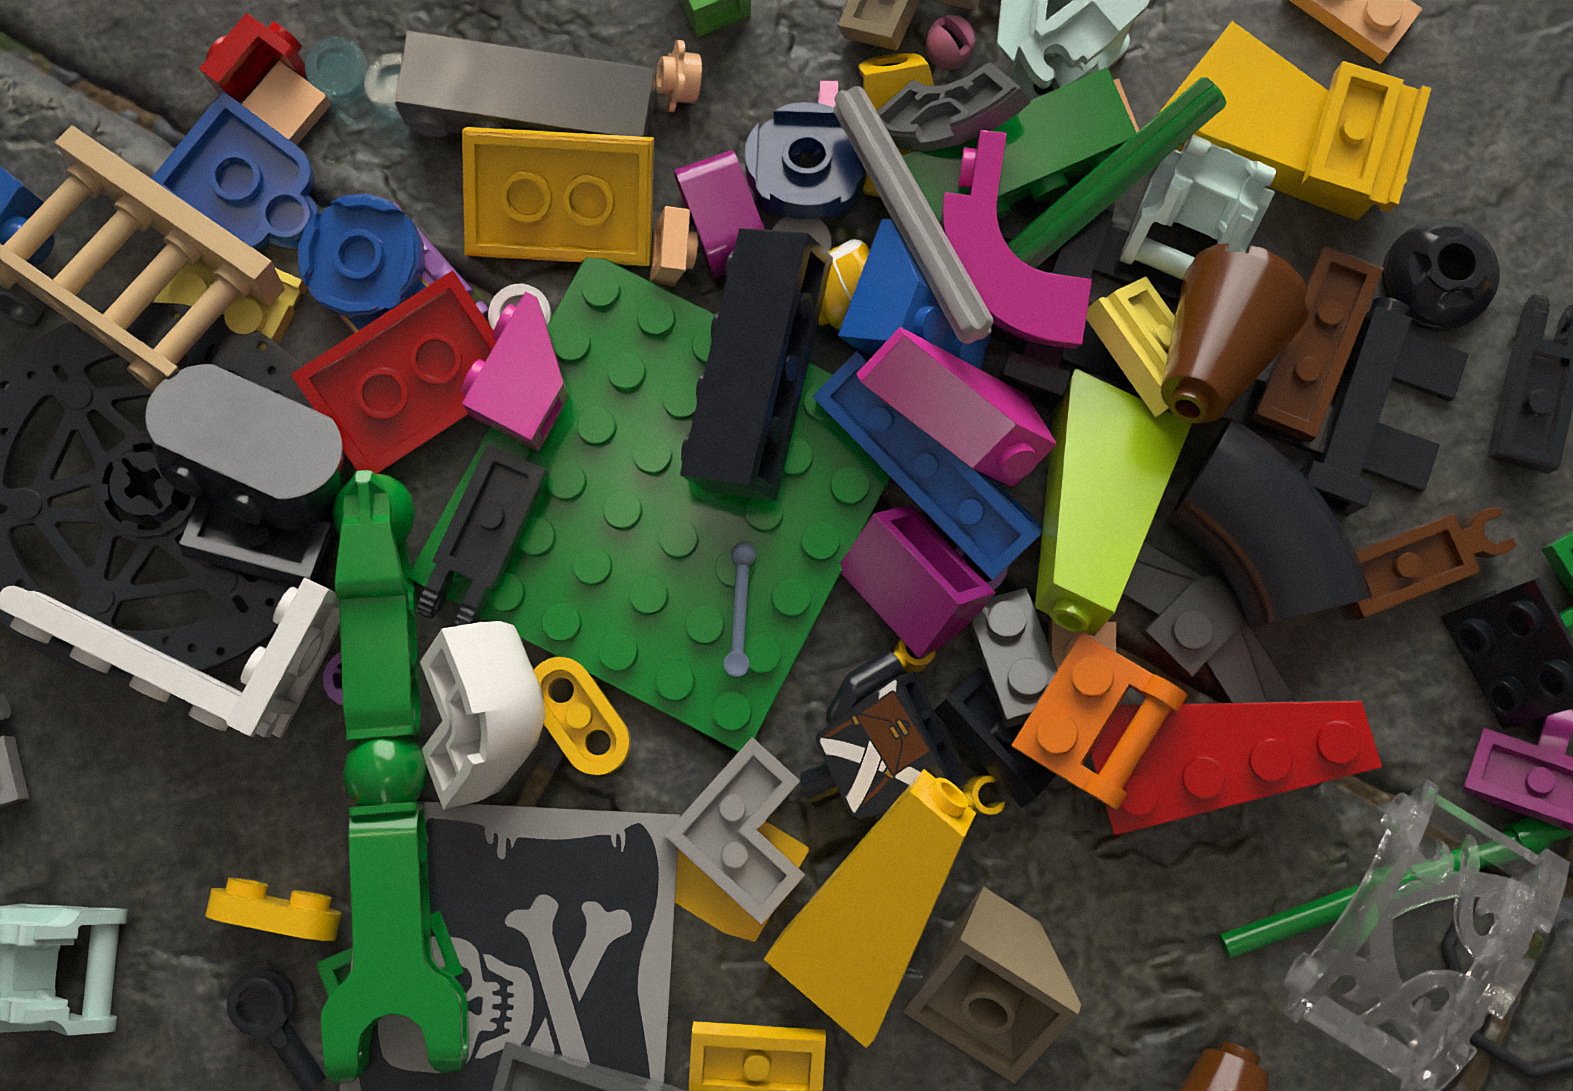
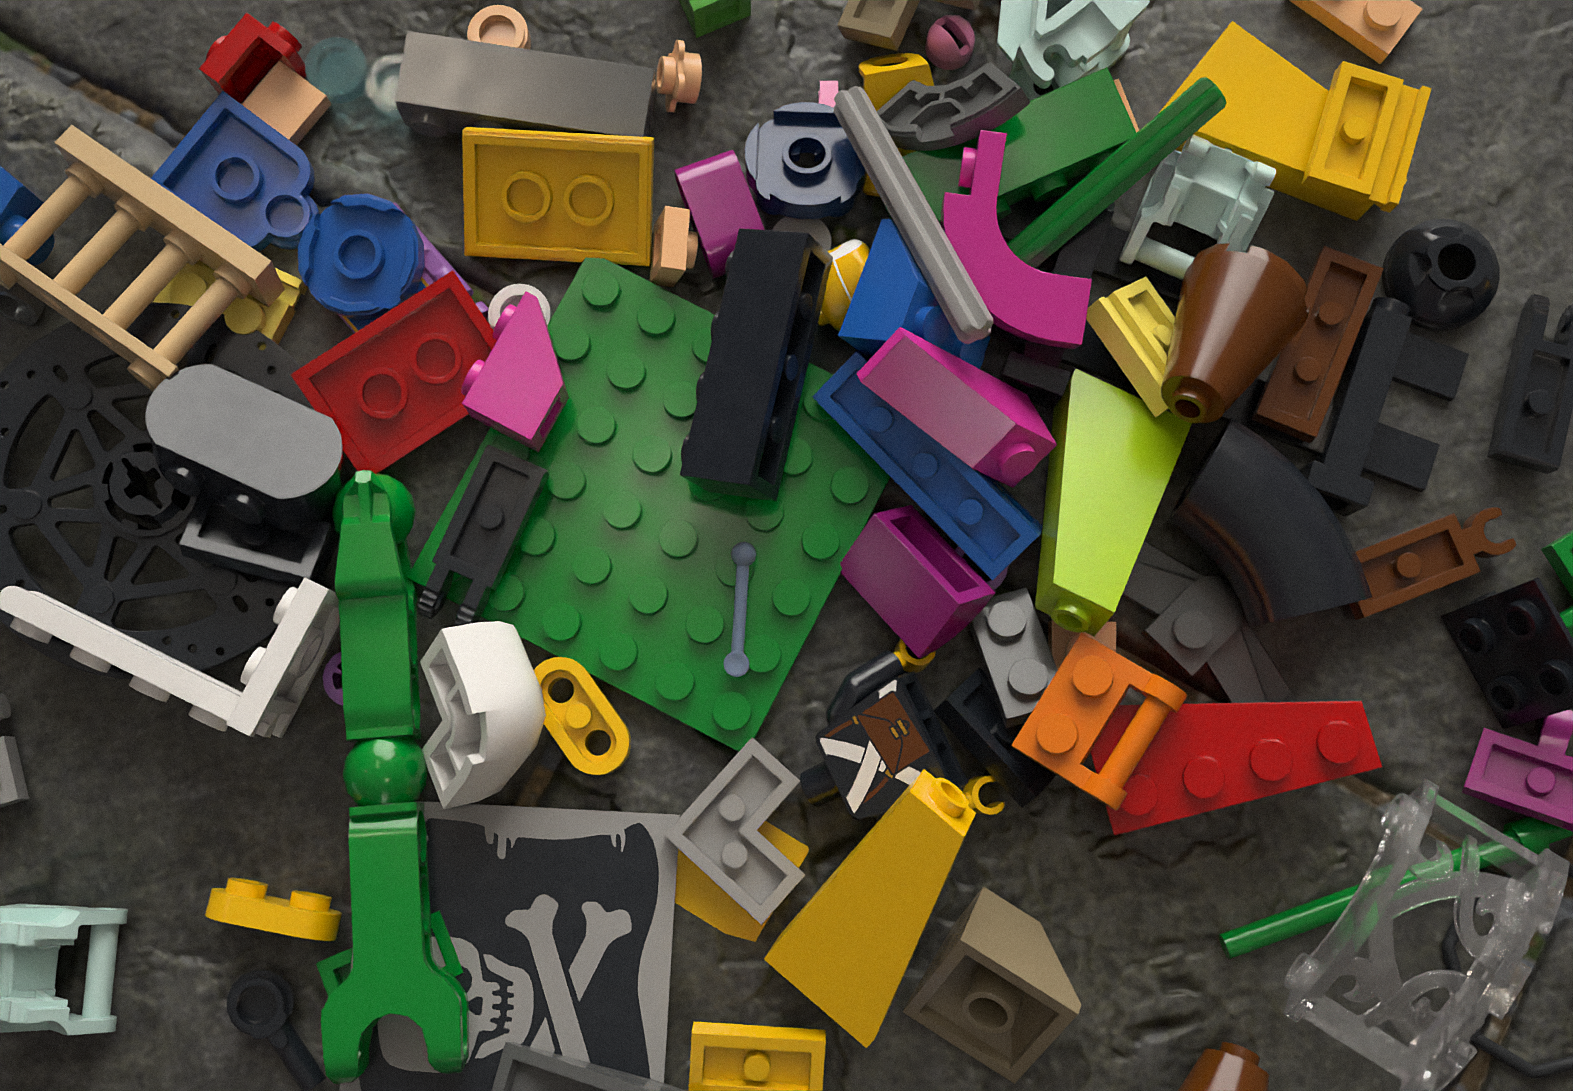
(499, 26): none -> light nougat tile

